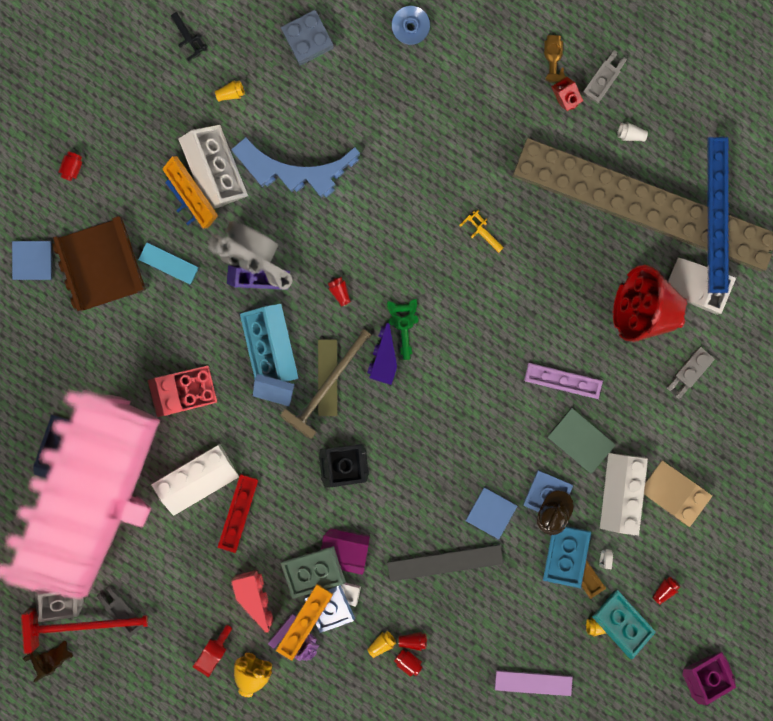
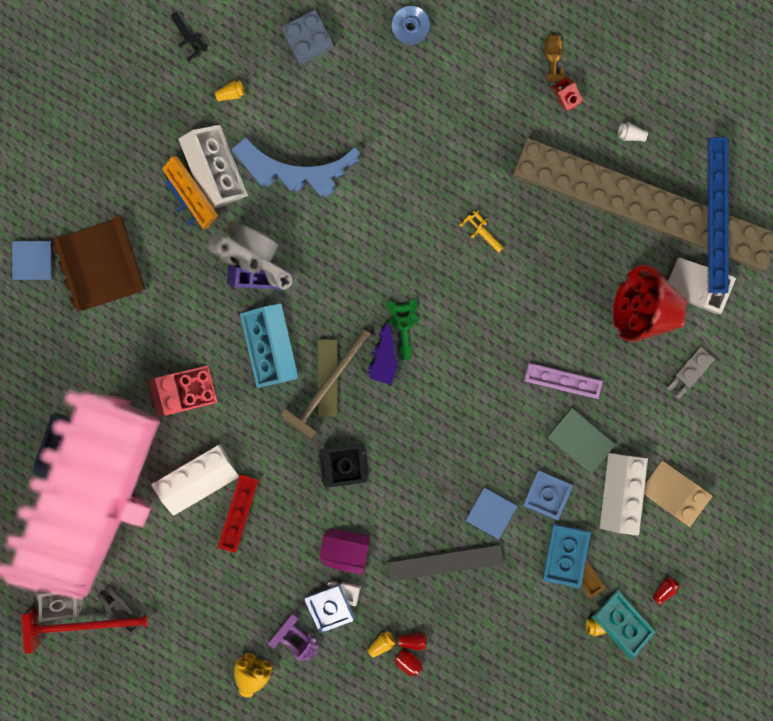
(47, 662): dark brown hair -> none
(70, 166): red brick -> none
(168, 263): medium azure tile -> none
(212, 653): red beam -> none
(251, 597): coral slope -> none
(273, 390): medium blue tile -> none
(304, 622): light orange plate -> none
(311, 569): sand green tile -> none
(339, 290): red cone -> none
(533, 683): lavender tile -> none
(555, 512): dark brown piece -> none
(603, 78): light grey hinge -> none
(606, 559): white tile -> none
(709, 678): magenta slope -> none

